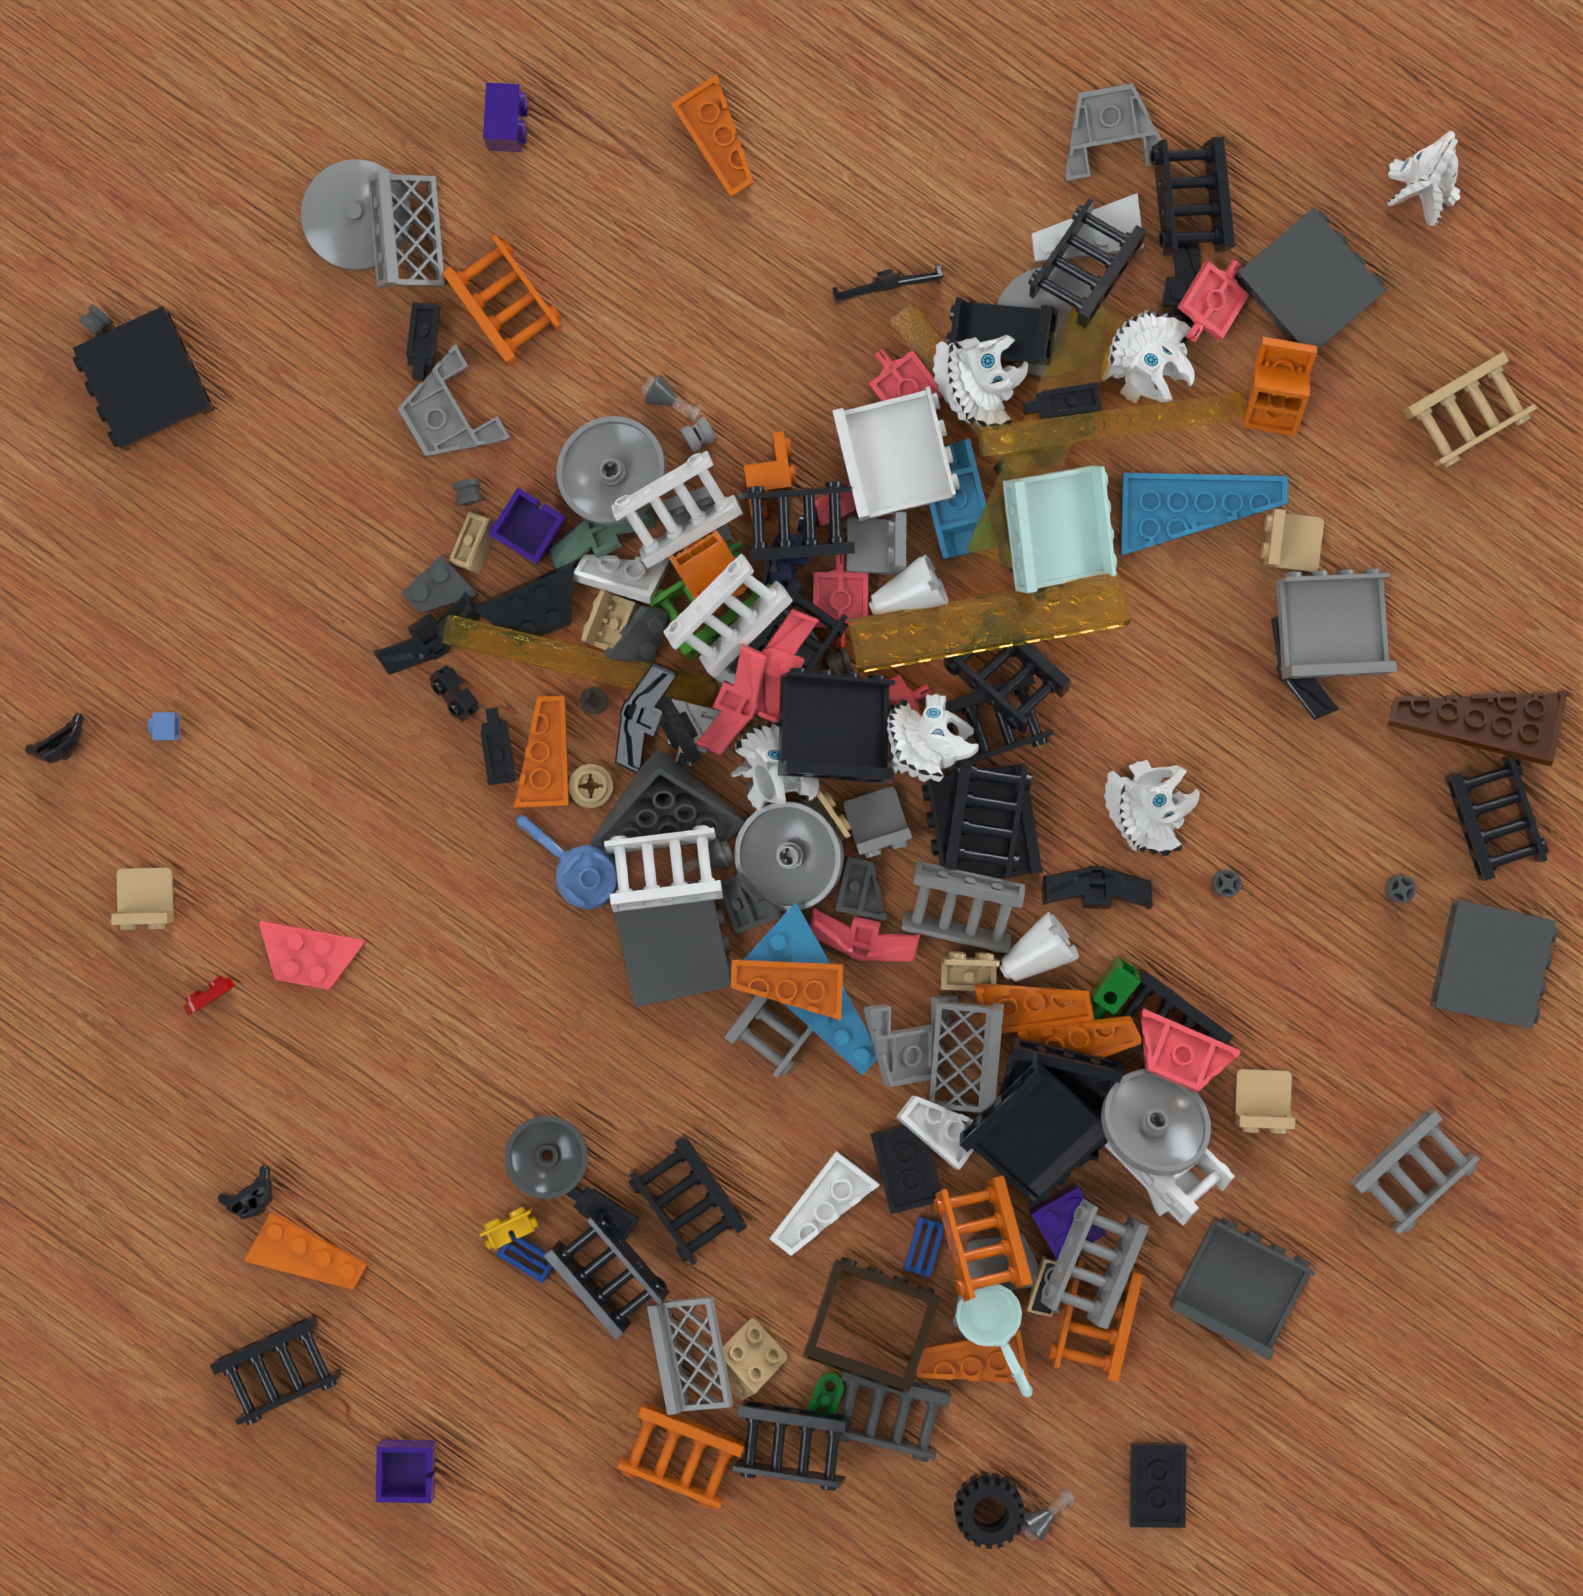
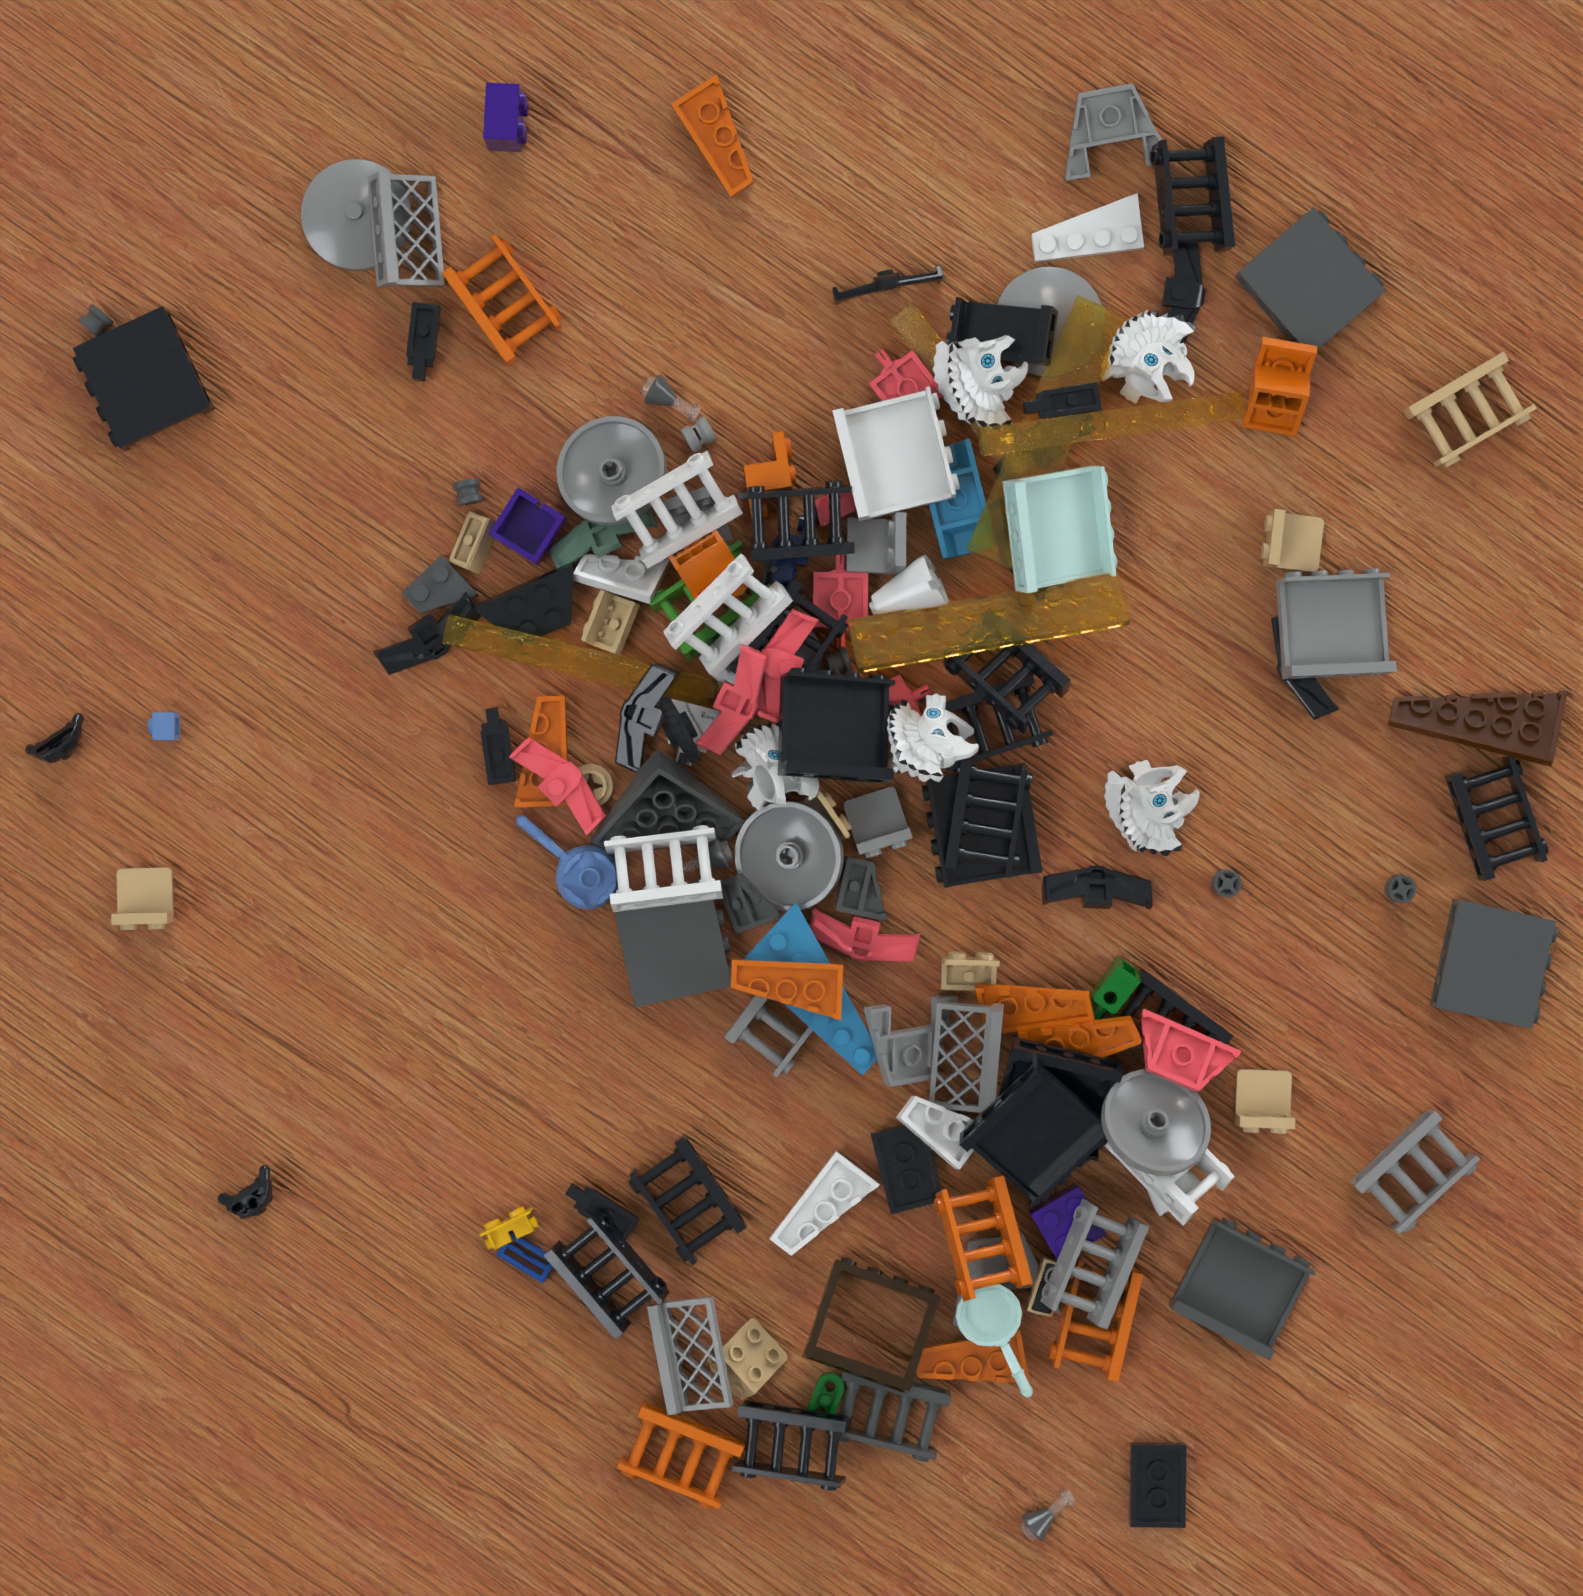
(217, 988): red plate -> none
(279, 1343): black fence -> none
(298, 1252): orange wing -> none
(308, 955): coral wing -> none
(405, 1471): dark purple piece -> none
(437, 418): light grey wing -> none
(446, 686): black hinge -> none
(539, 1175): dark grey dish -> none
(561, 782): none -> coral plate
(598, 700): clear smoke wheel -> none
(640, 636): dark grey wing -> none
(918, 1268): blue tile -> none
(969, 884): light grey fence -> none
(989, 1533): black tyre -> none
(1039, 950): white cone -> none
(1100, 286): black fence -> none
(1177, 505): dark azure wing -> none
(1213, 300): coral plate -> none
(1430, 176): white piece -> none

